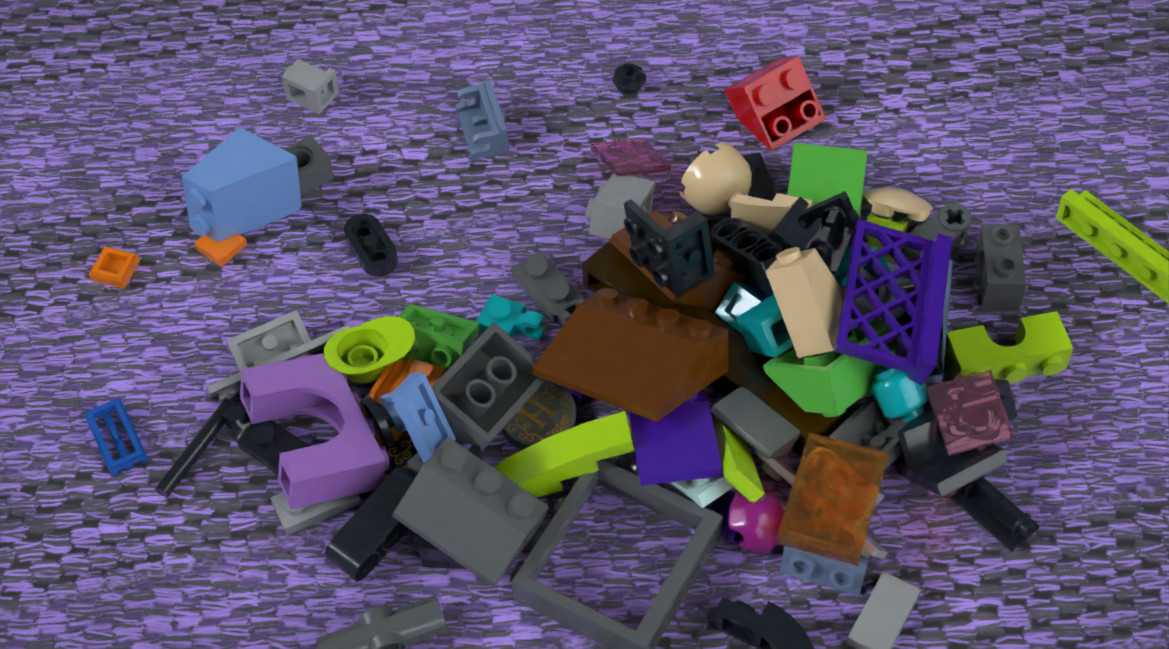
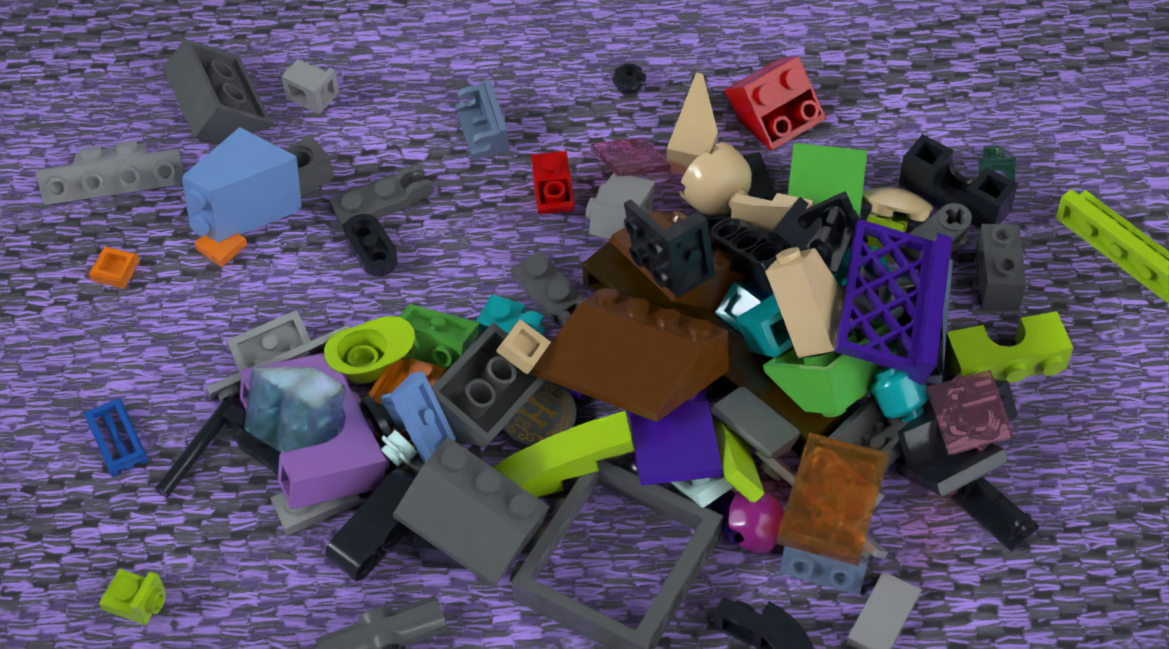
(110, 172): none -> light grey bracket
(134, 596): none -> lime bracket
(214, 92): none -> dark grey slope
(293, 407): none -> clear light blue slope
(383, 195): none -> dark grey hinge
(398, 449): none -> light aqua plate
(523, 346): none -> tan plate
(552, 182): none -> red slope
(694, 129): none -> tan slope
(931, 174): none -> black arch
(996, 158): none -> bracket

